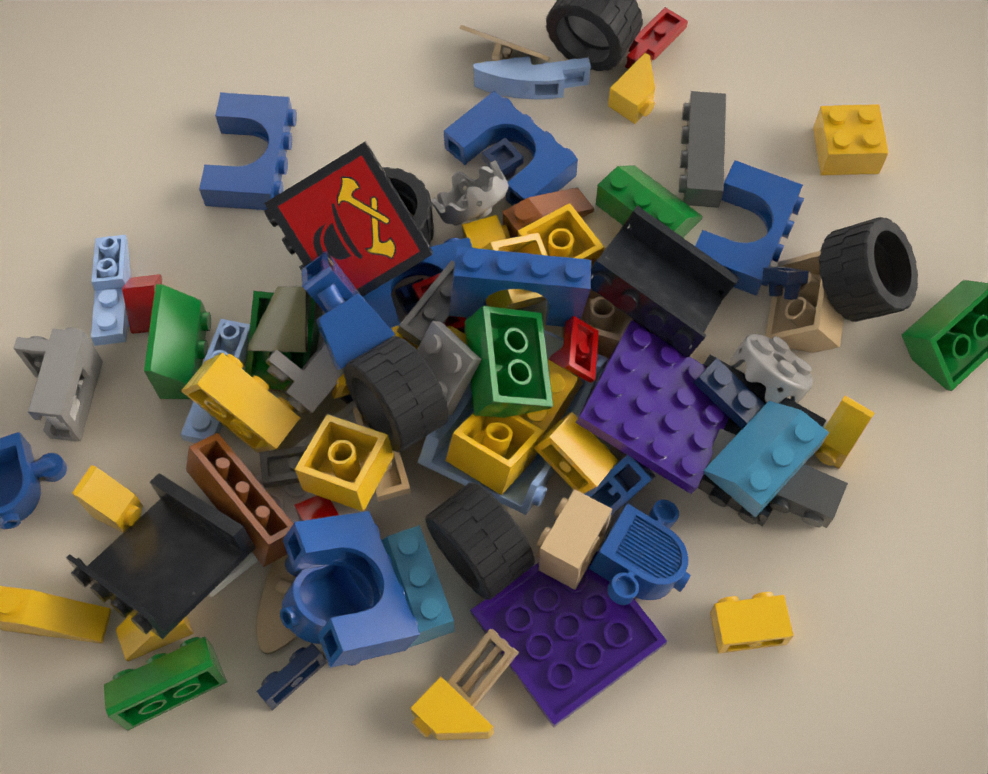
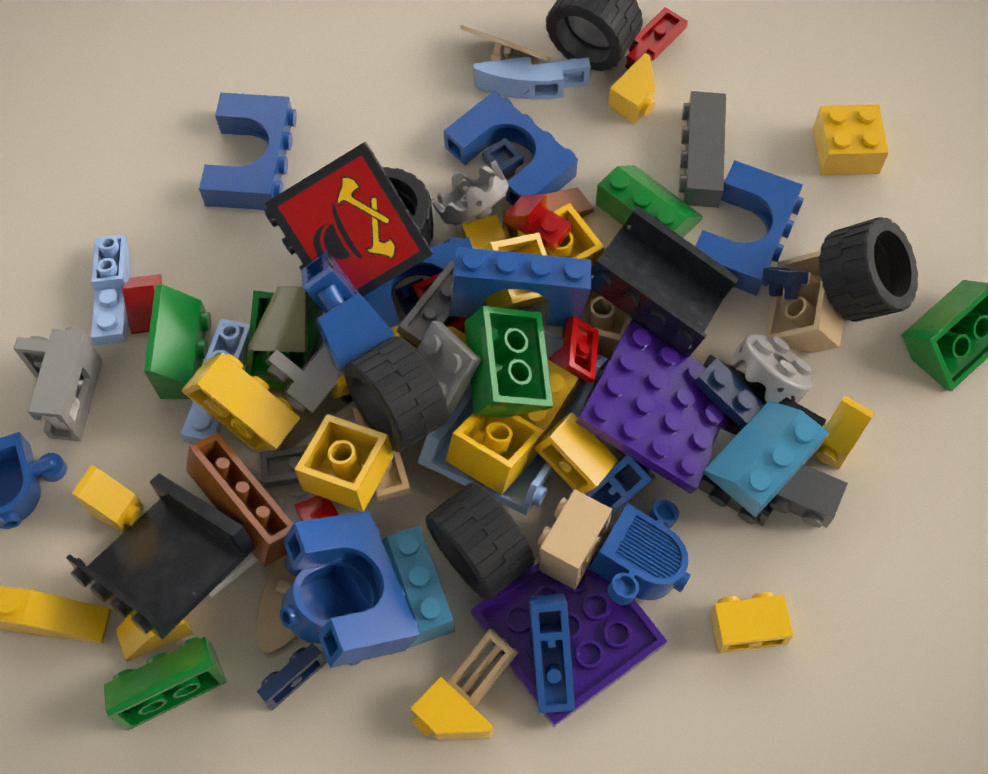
(532, 216): none -> red slope
(551, 653): none -> blue slope

